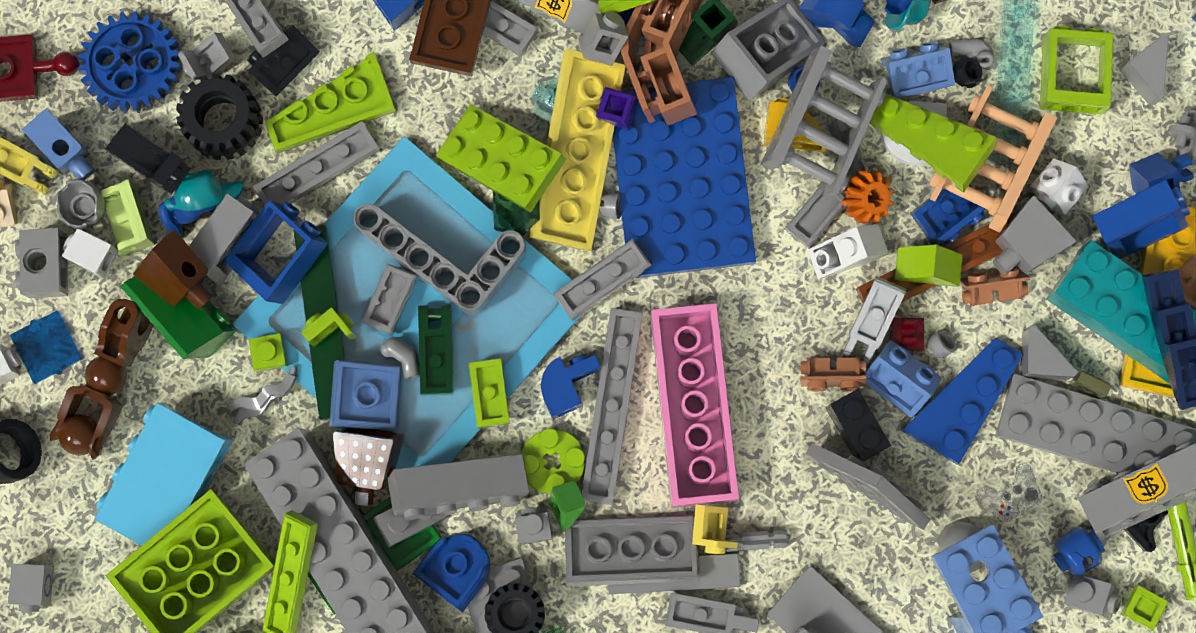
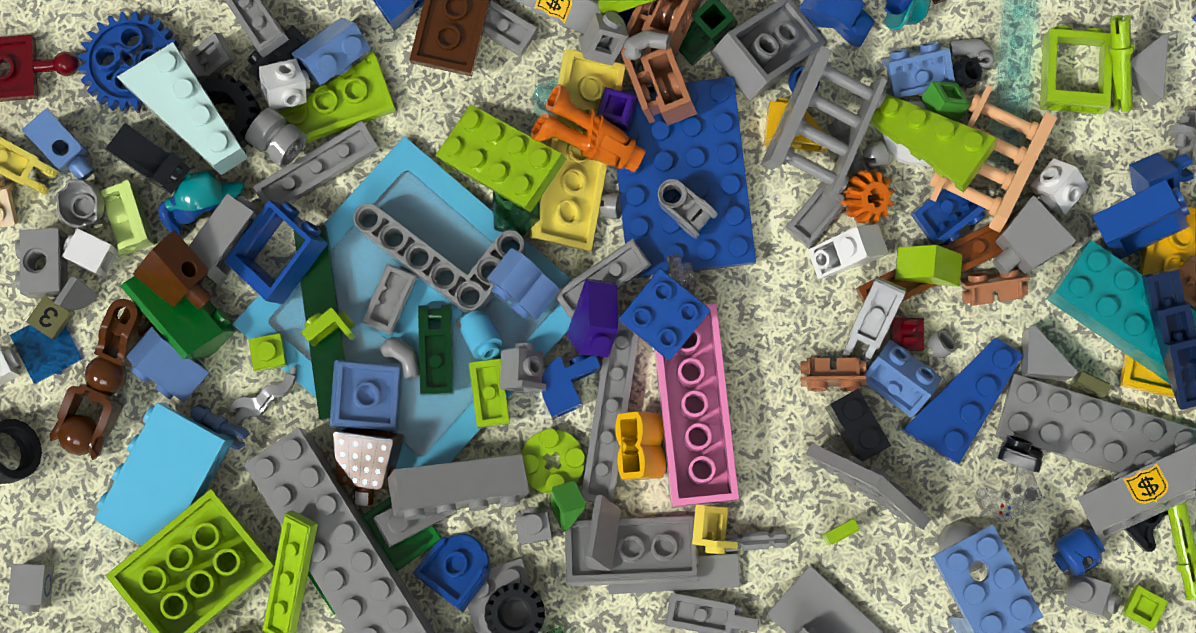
(49, 318): none -> olive tile
(75, 295): none -> light grey tile
(158, 361): none -> medium blue brick
(180, 101): none -> light aqua wedge
(219, 425): none -> medium blue piece
(272, 134): none -> light grey wheel
(283, 84): none -> white brick
(331, 51): none -> medium blue brick
(480, 335): none -> medium azure brick
(522, 369): none -> light grey brick
(523, 285): none -> medium blue brick
(595, 319): none -> dark purple slope
(600, 138): none -> orange piece
(602, 534): none -> light grey slope
(640, 446): none -> yellow brick
(644, 39): none -> light grey arm
(664, 314): none -> blue bracket
(681, 271): none -> clear piece
(686, 208): none -> light grey piece
(840, 532): none -> lime tile
(876, 155): none -> light grey hinge
(945, 100): none -> bright green slope
(1020, 453): none -> black piece
(1121, 51): none -> lime pin

